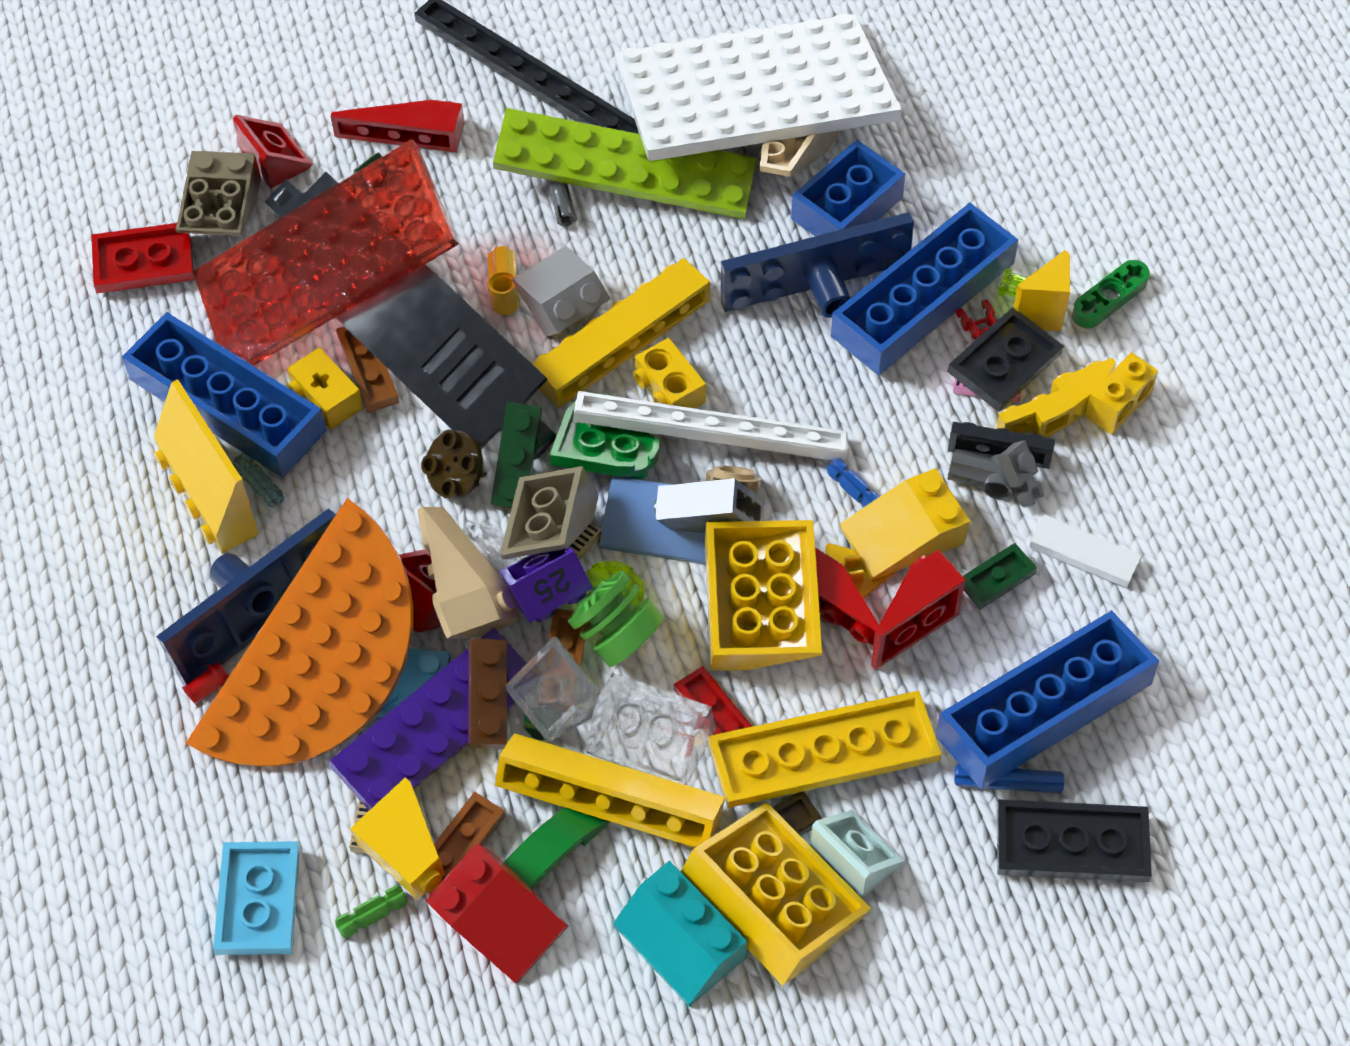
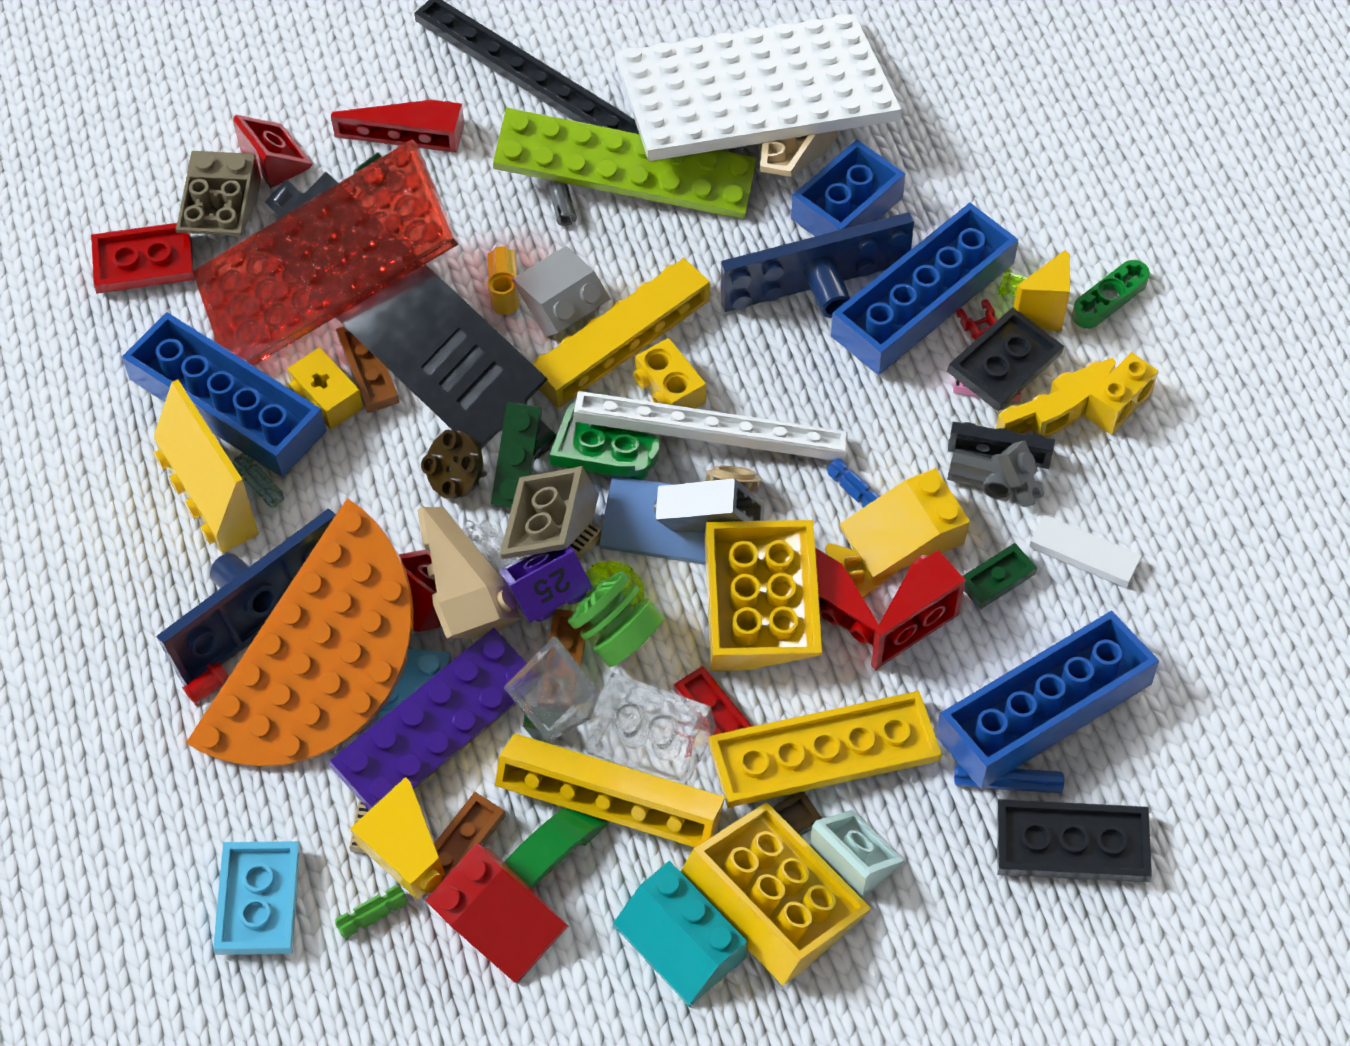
(487, 693): reddish brown plate -> none

